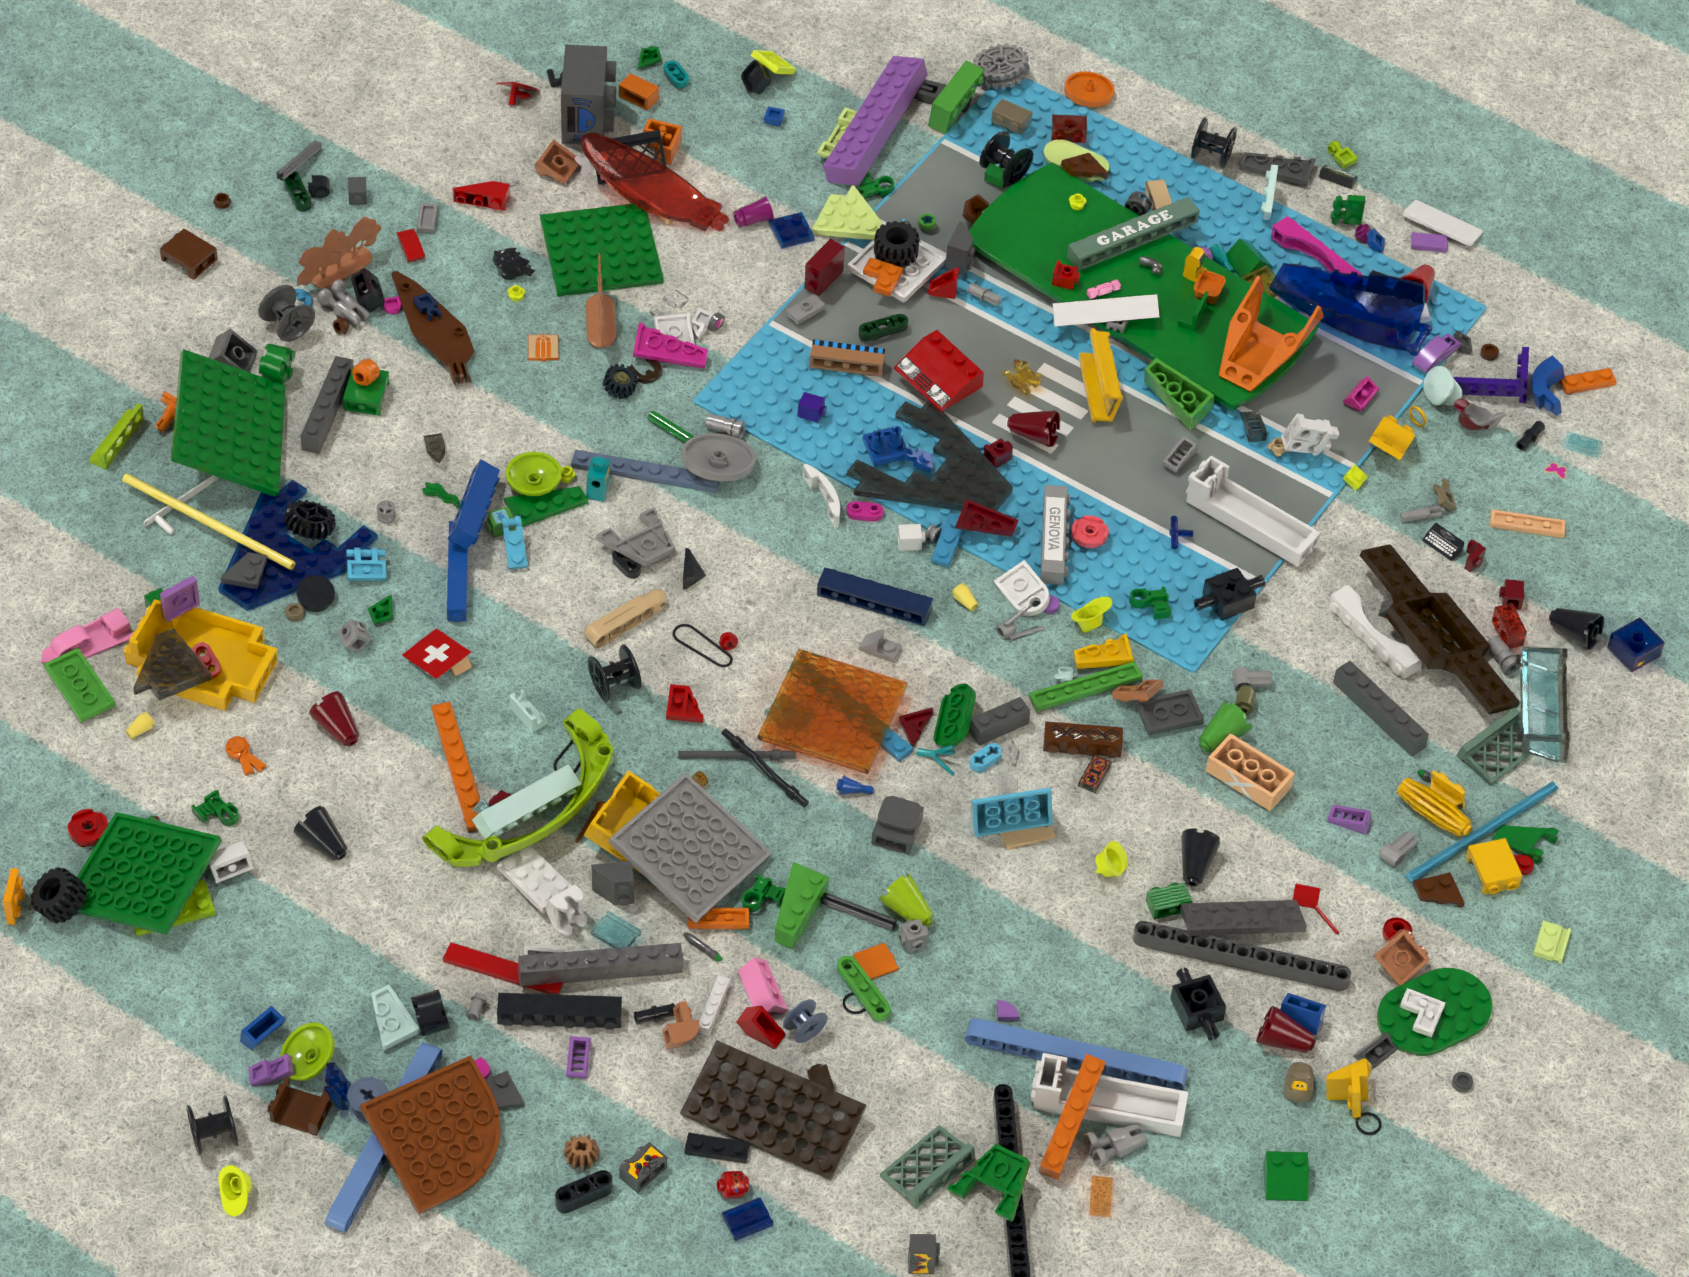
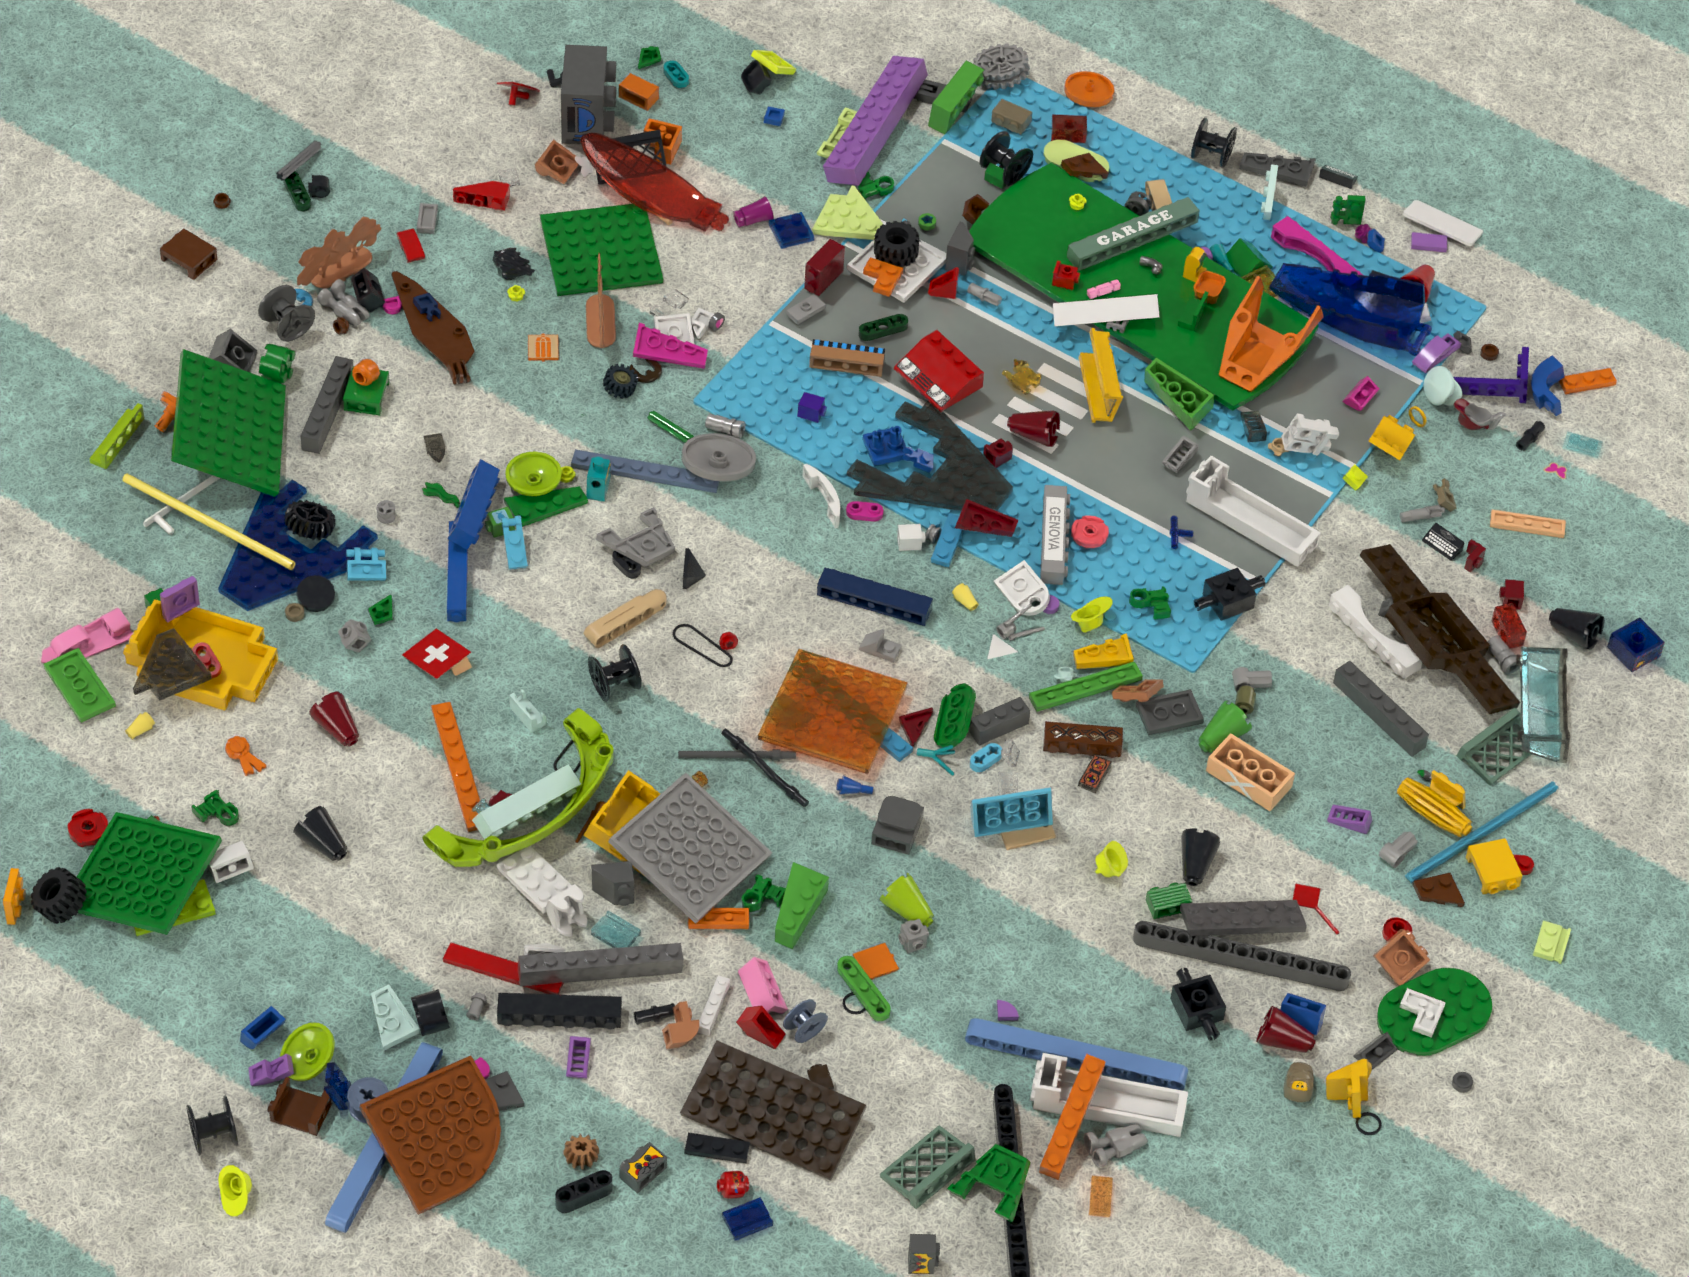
(246, 571): dark grey wing -> none
(357, 190): dark grey brick -> none
(683, 705): red wing -> none
(703, 947): dark grey piece -> none
(859, 911): black axle -> none
(999, 648): none -> white sticker
(1286, 1176): green slope -> none
(1344, 156): lime plate -> none
(1525, 838): green flag -> none

